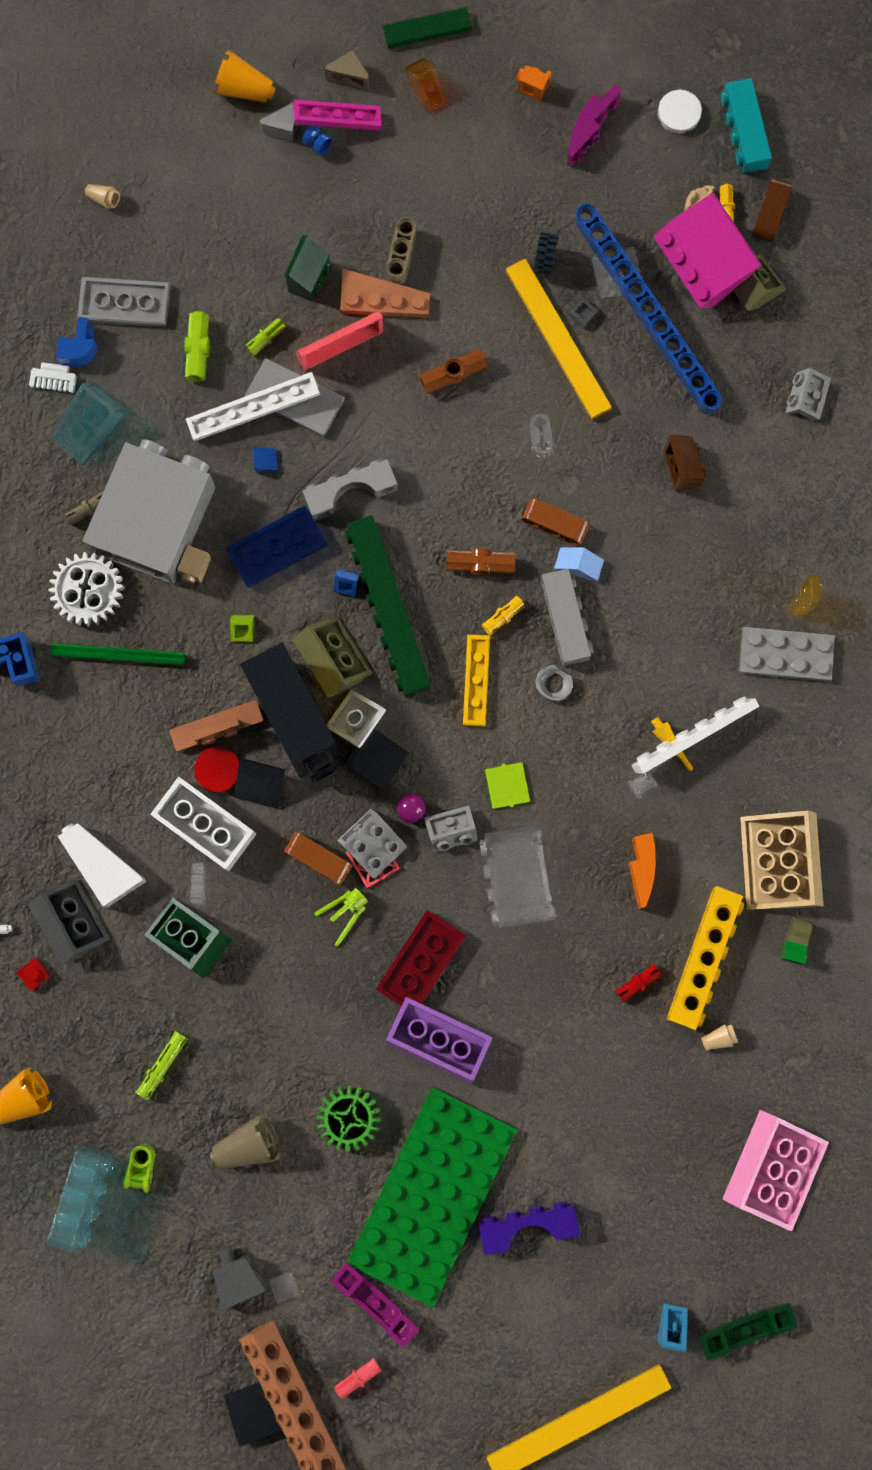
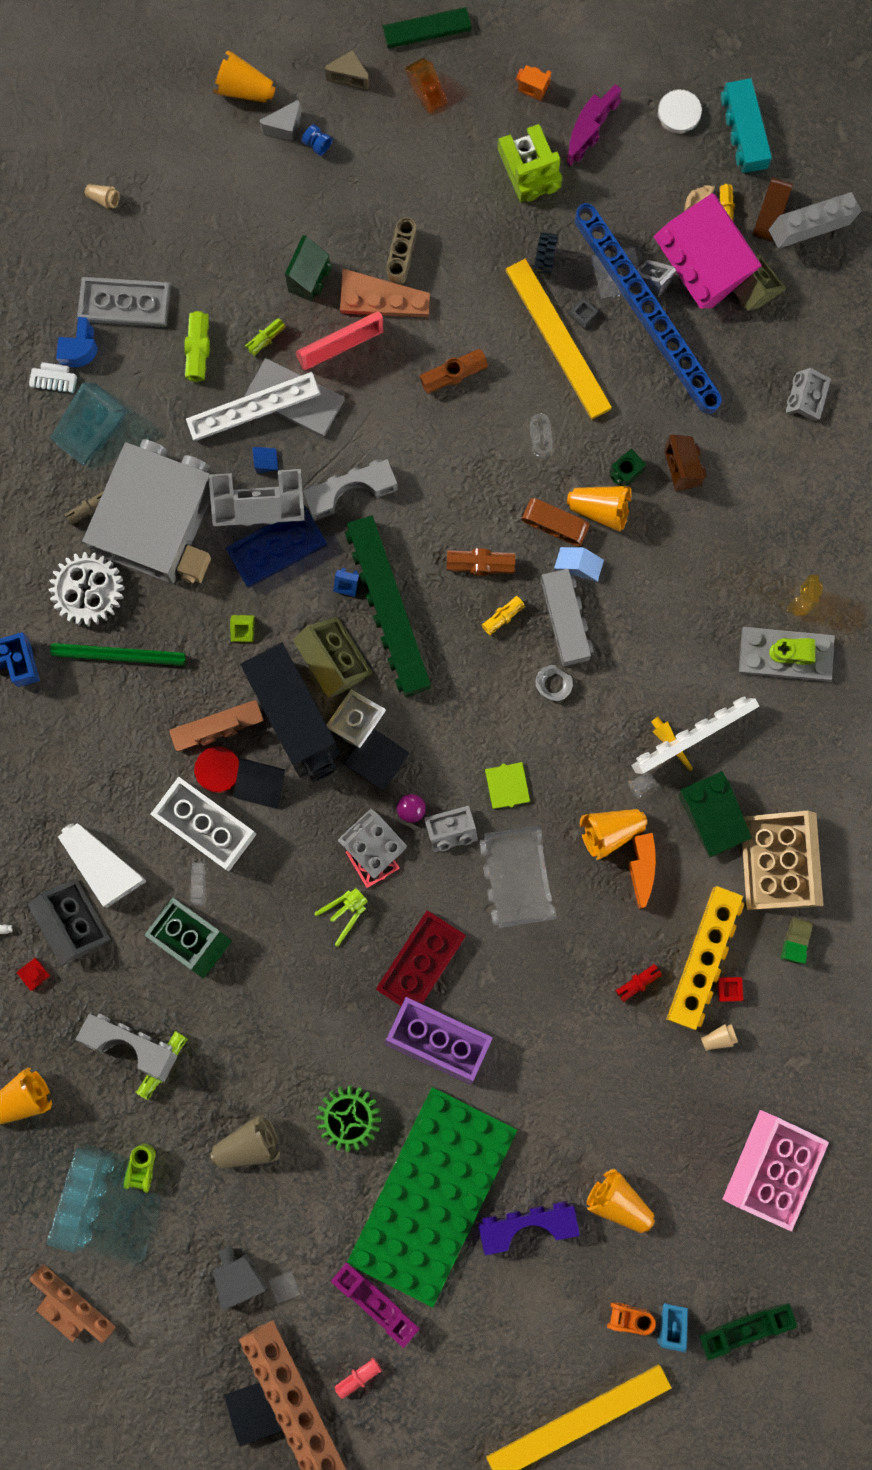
(67, 1309): none -> nougat bracket
(101, 1035): none -> light grey arch
(256, 504): none -> light grey bracket
(318, 858): dark orange beam -> none
(336, 115): dark pink plate -> none
(476, 680): yellow tile -> none
(533, 176): none -> lime brick
(602, 504): none -> light orange cone
(611, 830): none -> light orange cone
(620, 1203): none -> light orange cone
(629, 1319): none -> orange piece
(630, 460): none -> dark green brick
(657, 276): none -> light grey slope
(715, 814): none -> dark green slope
(730, 989): none -> red plate
(798, 651): none -> lime piece
(814, 220): none -> light grey brick

